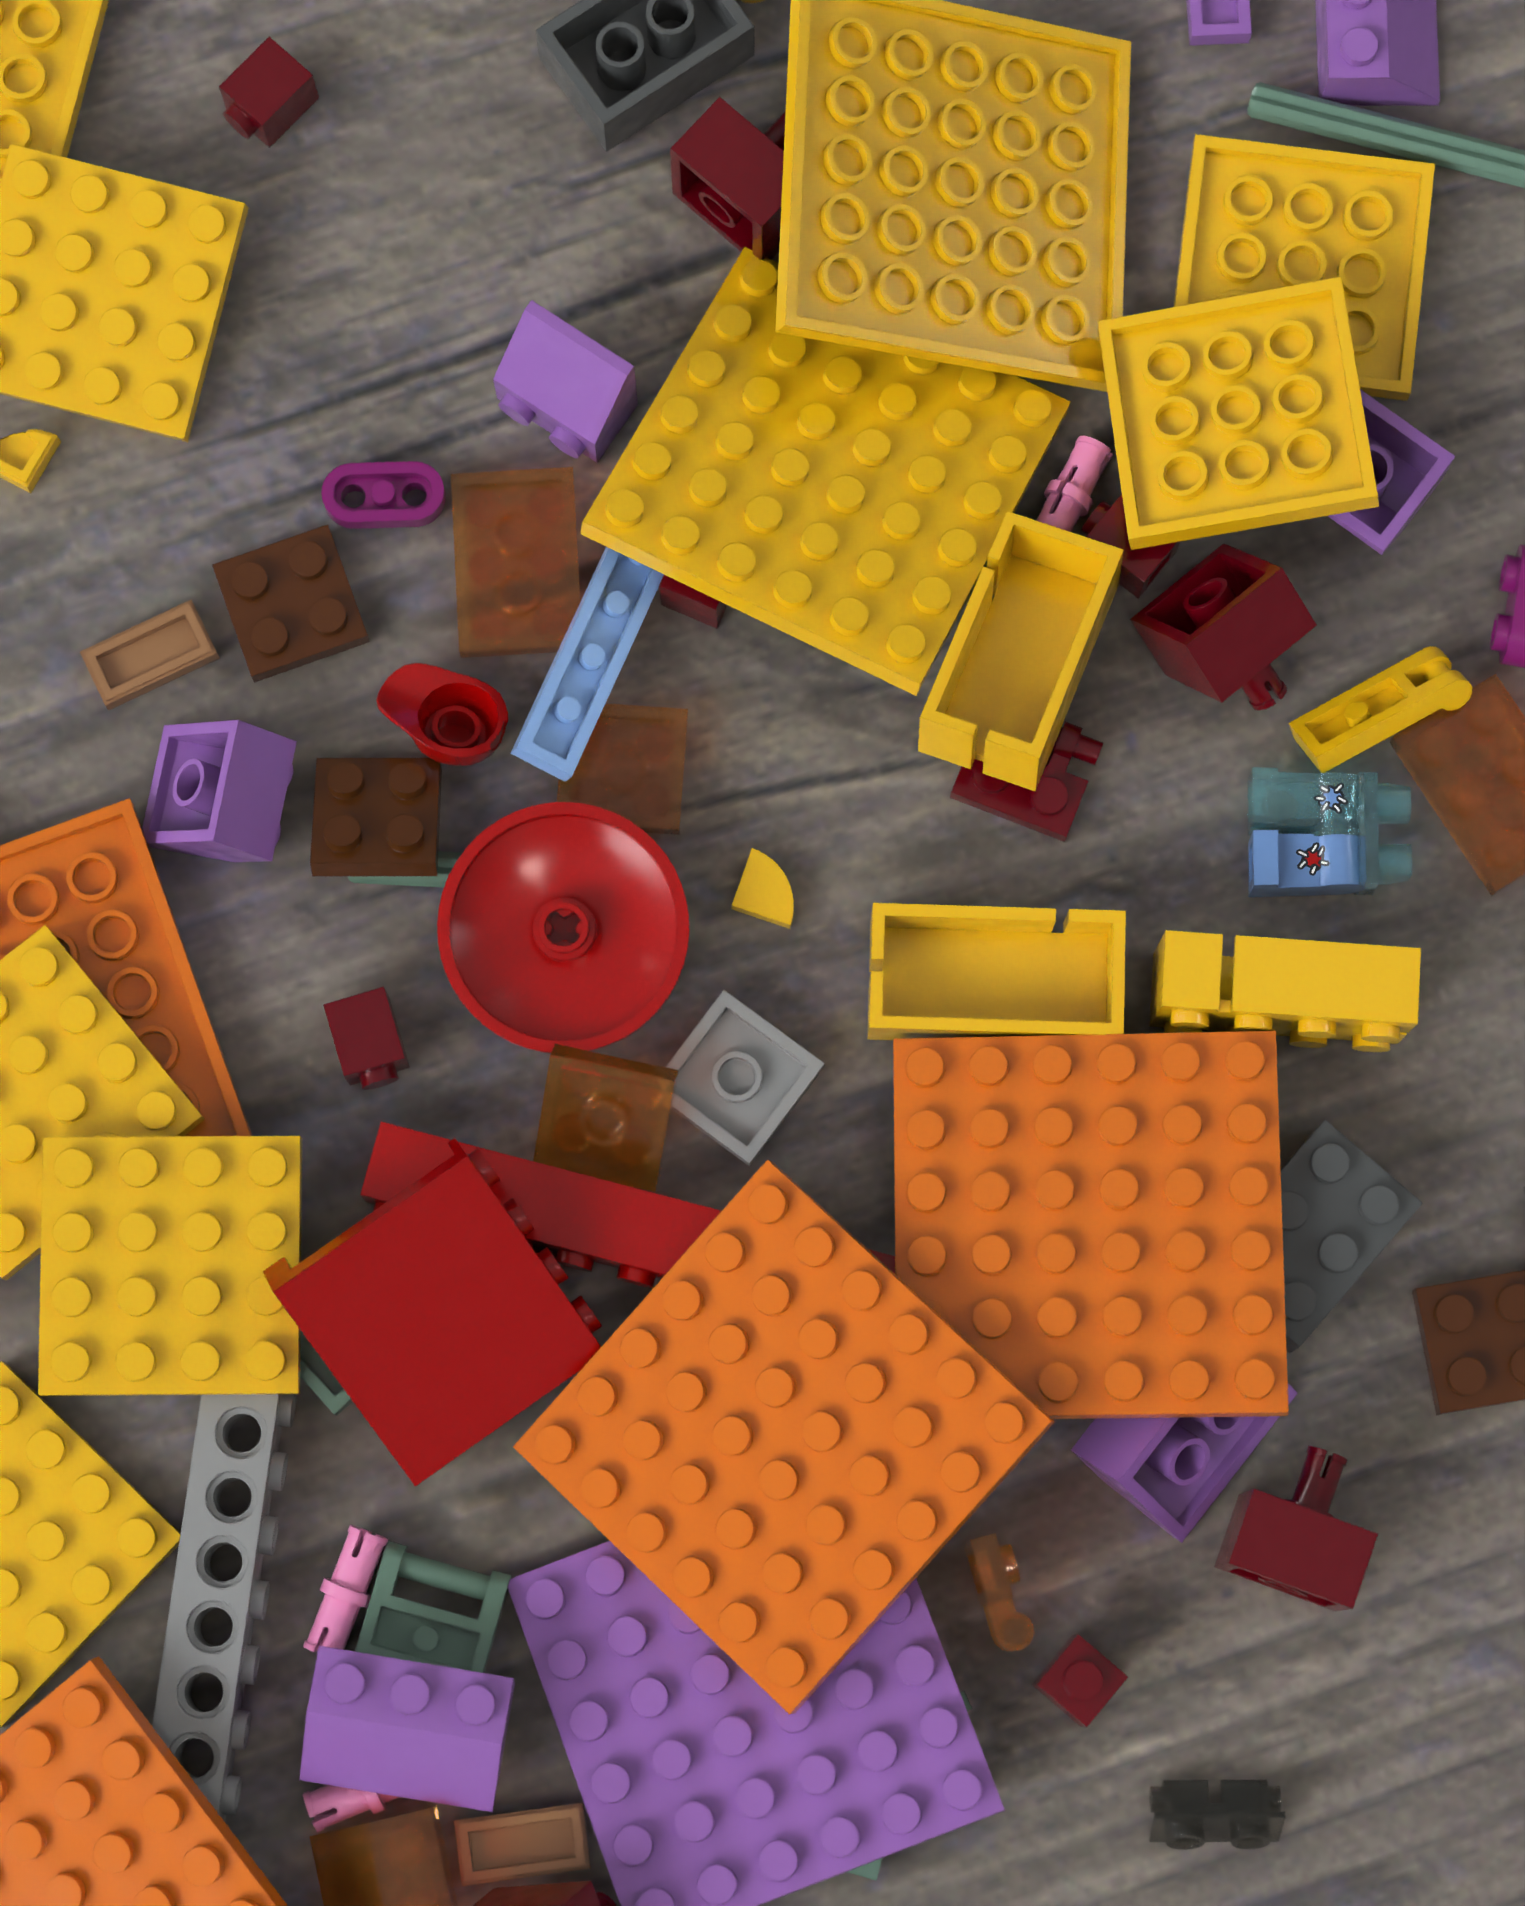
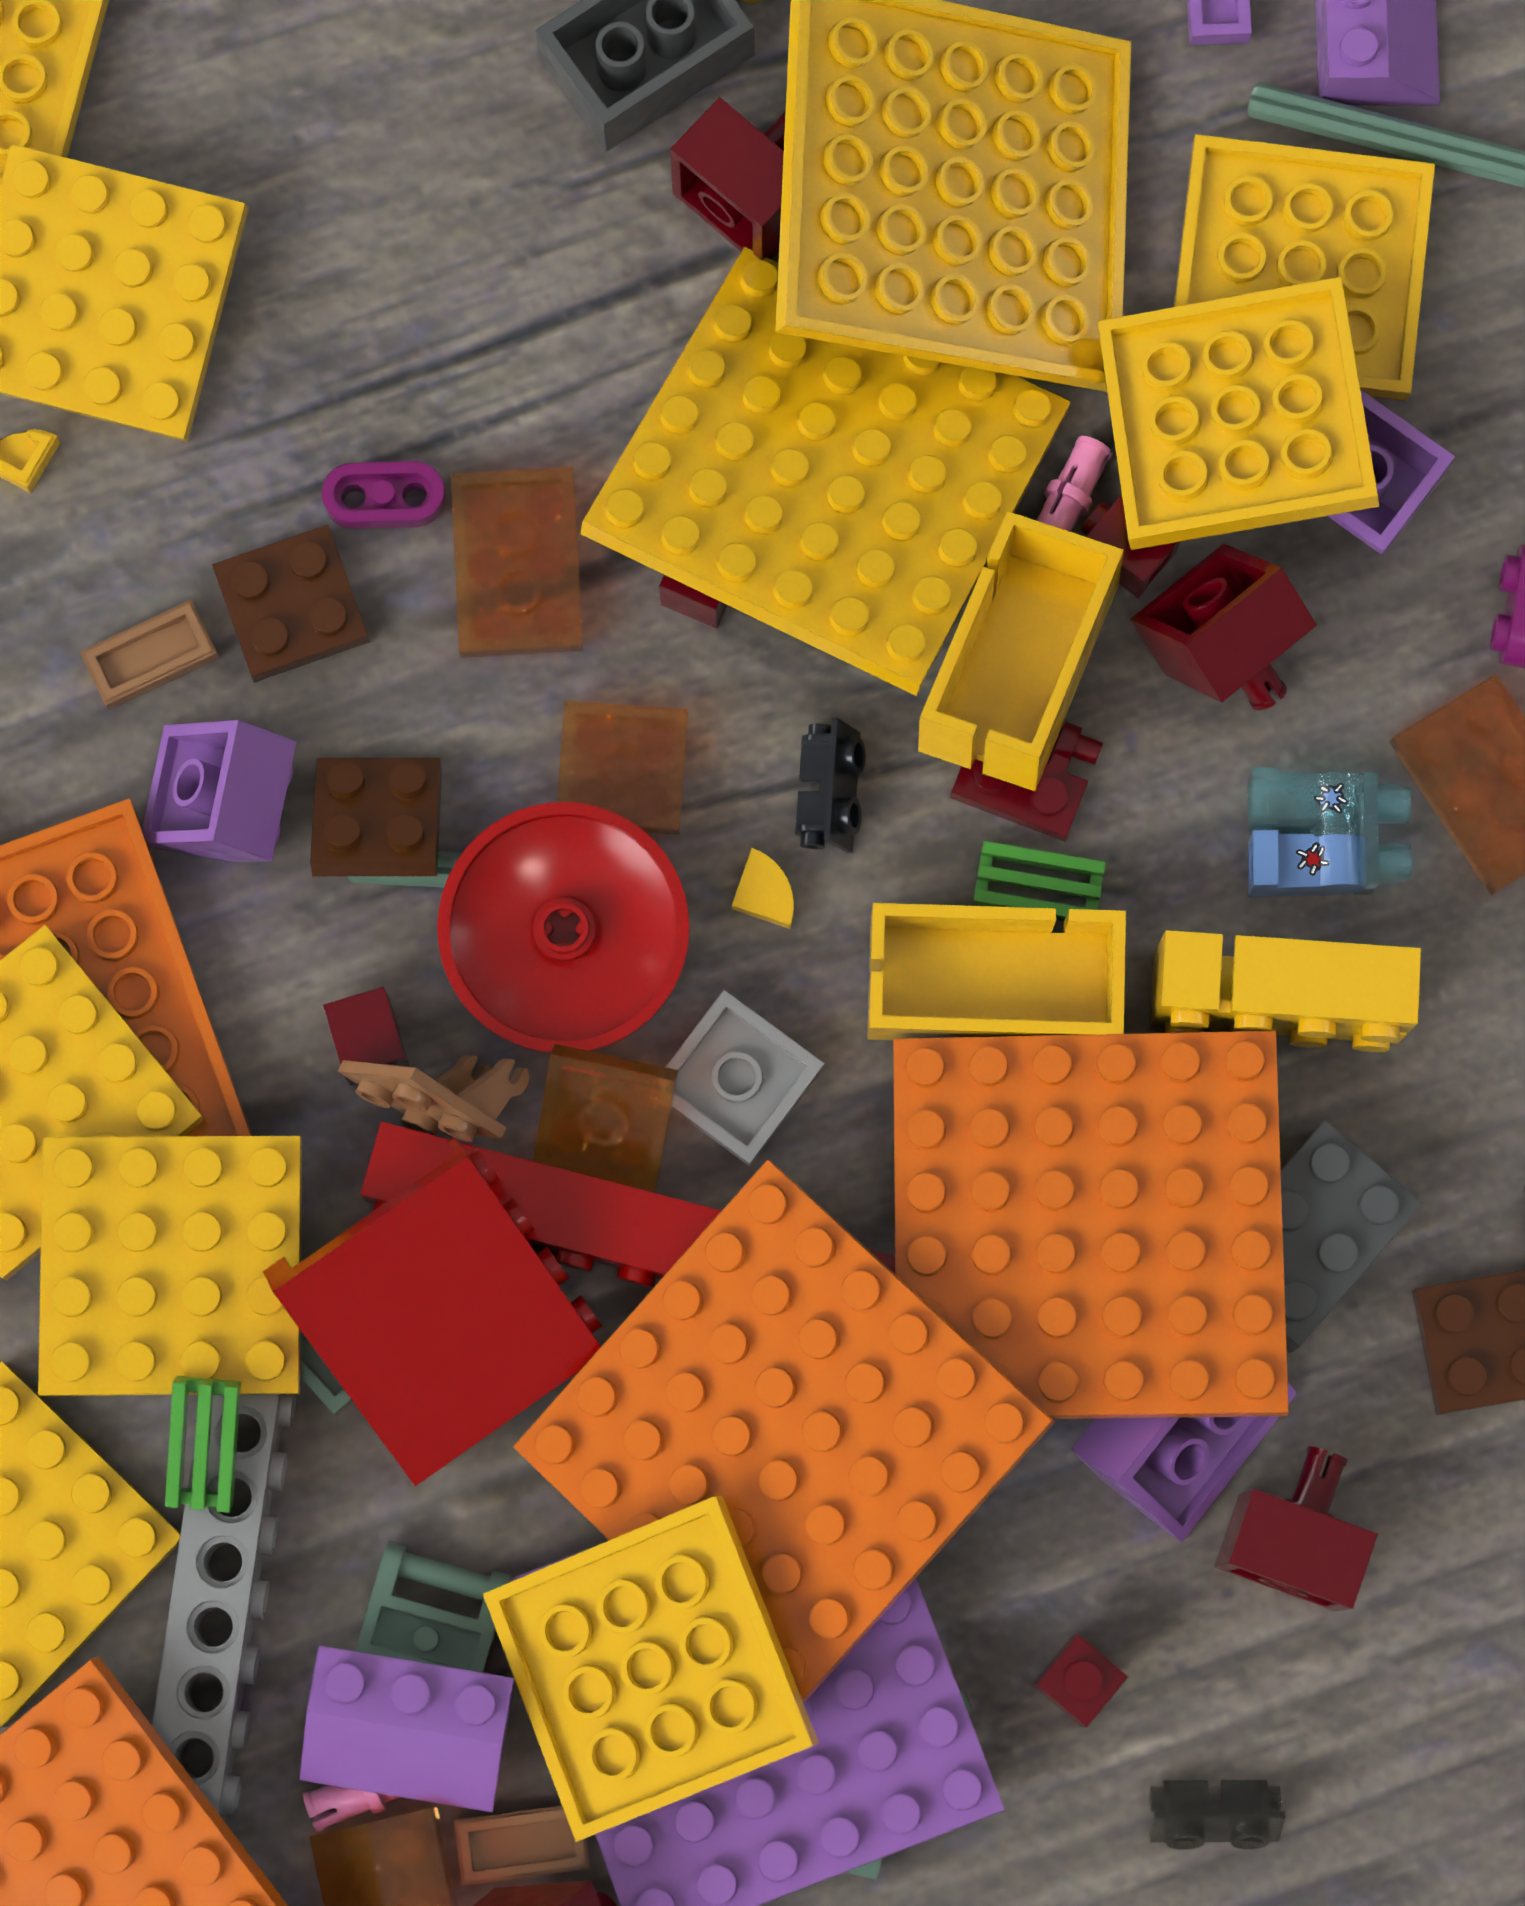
(198, 1495): none -> bright green tile
(267, 93): dark red brick -> none
(346, 1590): bright pink pin -> none
(445, 712): red piece -> none
(448, 1104): none -> medium nougat plate
(565, 384): medium lavender slope -> none
(587, 664): light blue plate -> none
(650, 1668): none -> yellow plate
(834, 758): none -> black hinge
(993, 1573): clear orange plate -> none
(1040, 859): none -> bright green tile
(1380, 708): yellow plate -> none

